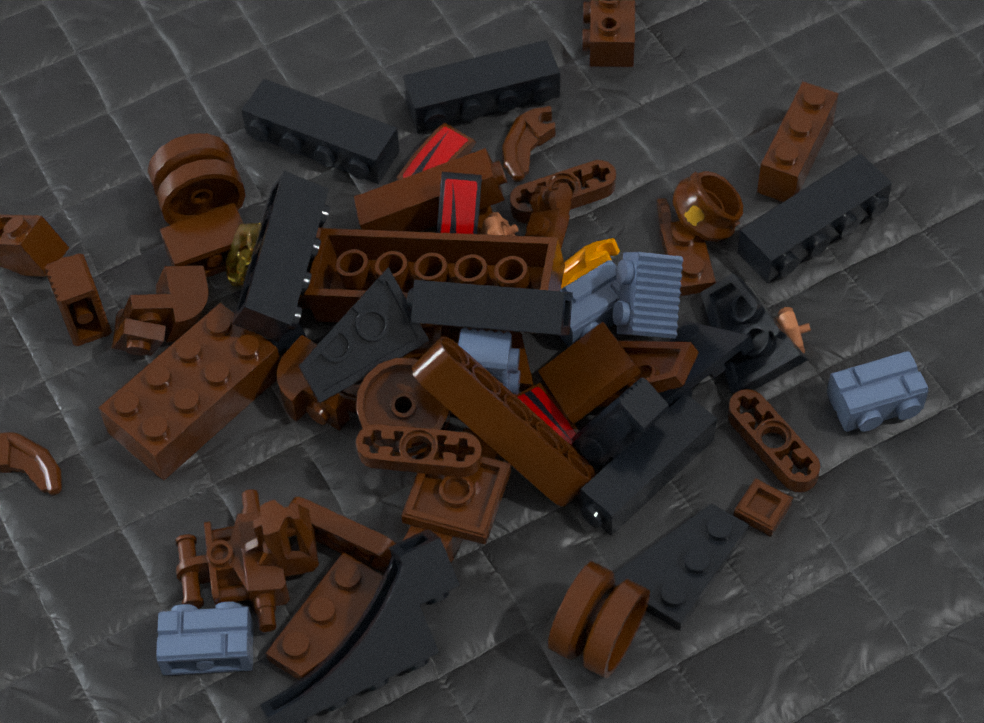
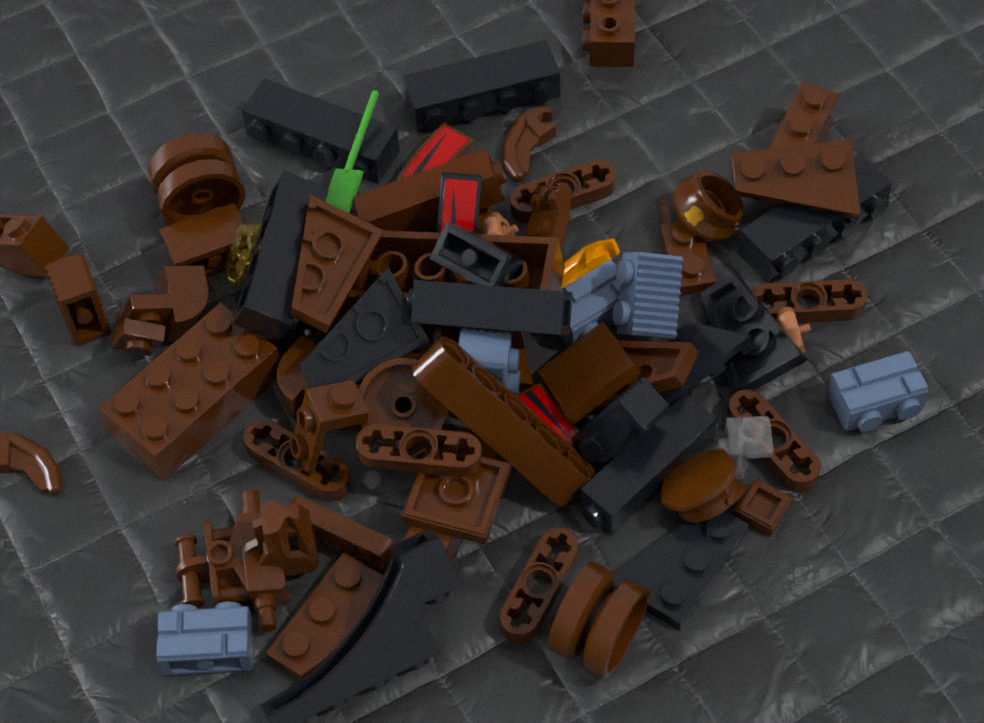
(310, 481): none -> reddish brown beam
(325, 410): none -> reddish brown bracket
(330, 262): none -> reddish brown wing
(346, 181): none -> bright green piece
(474, 256): none -> black slope
(538, 566): none -> reddish brown beam
(702, 486): none -> reddish brown hat
(746, 439): none -> clear bracket
(801, 175): none -> reddish brown wing
(820, 290): none -> reddish brown beam

